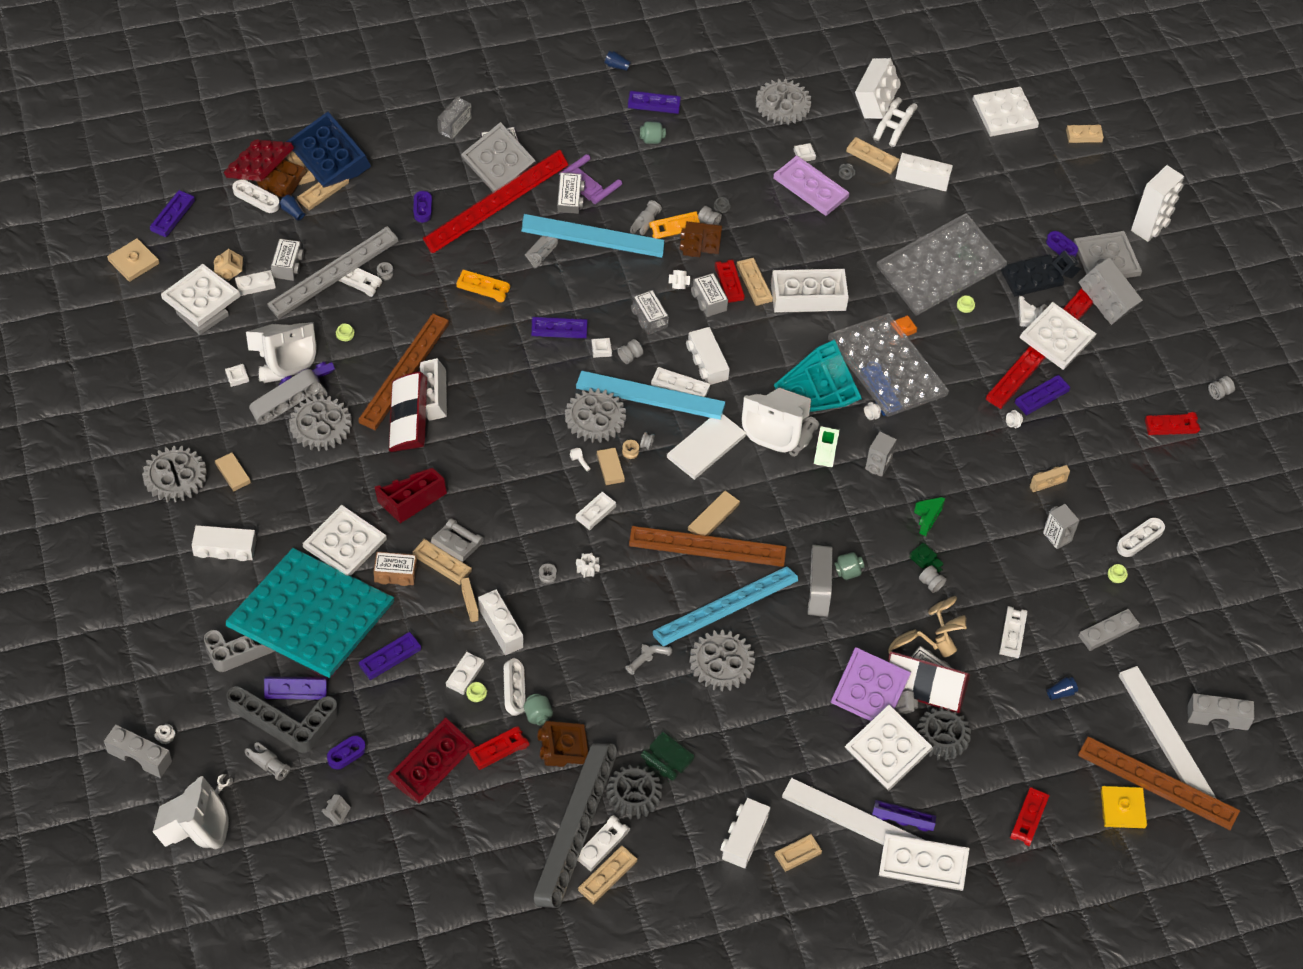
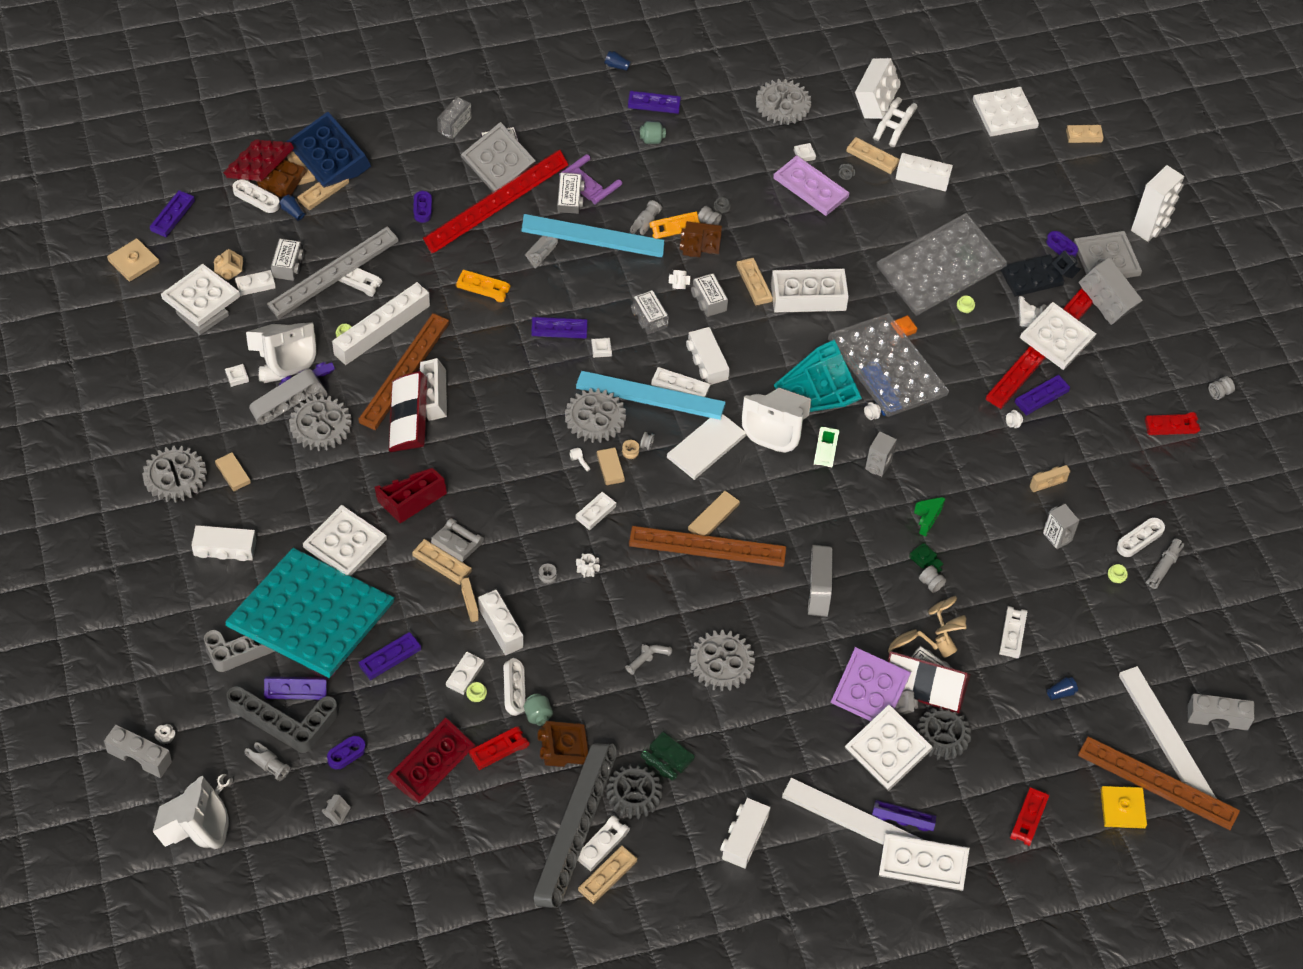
(381, 323): none -> white brick
(385, 266): light grey bush -> none
(395, 568): brick -> none
(630, 351): light grey wheel -> none
(725, 606): medium azure tile -> none
(729, 280): red plate -> none
(798, 852): tan tile -> none
(806, 434): light grey piece -> none
(849, 566): sand green head -> none
(1109, 629): light grey plate -> none
(1168, 558): none -> light grey pin

